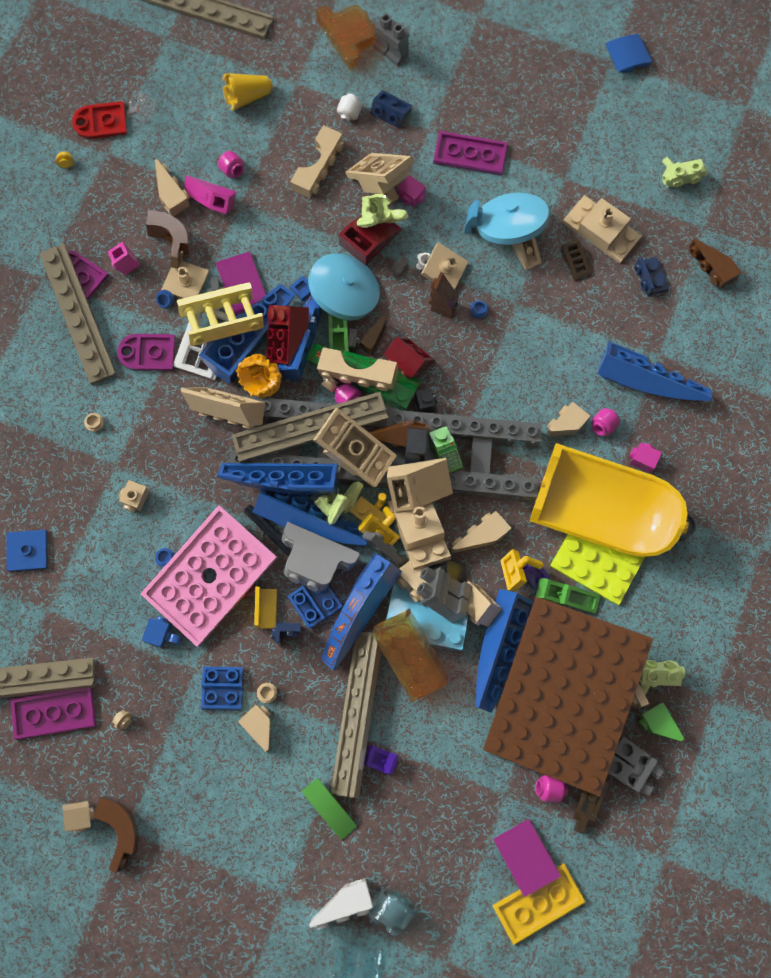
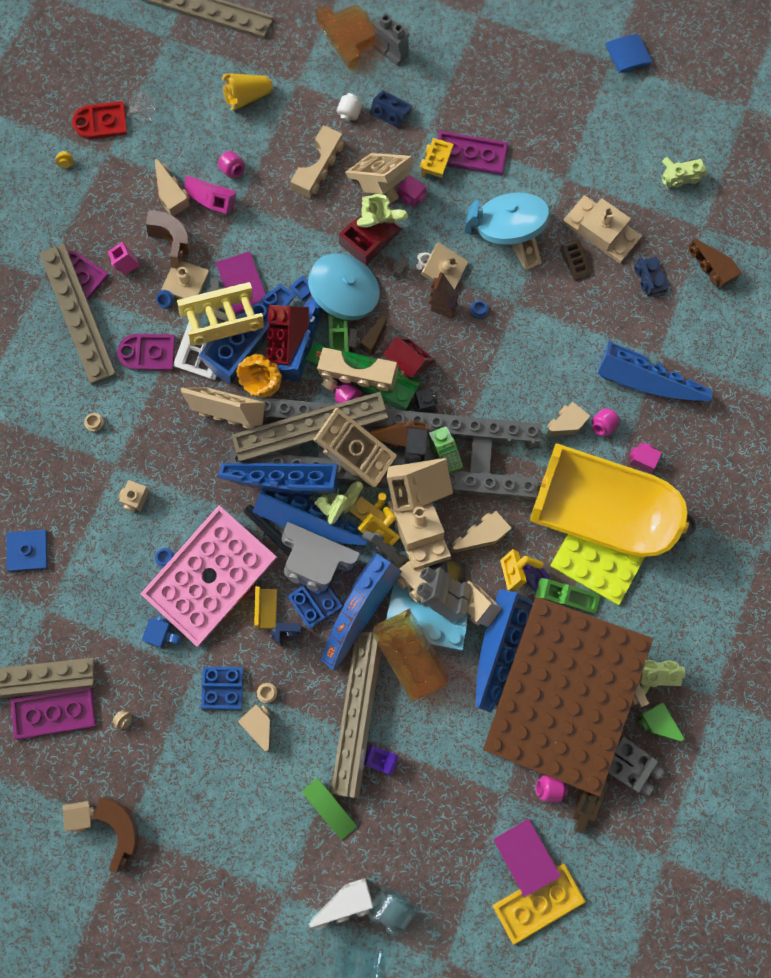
(437, 158): none -> yellow bracket

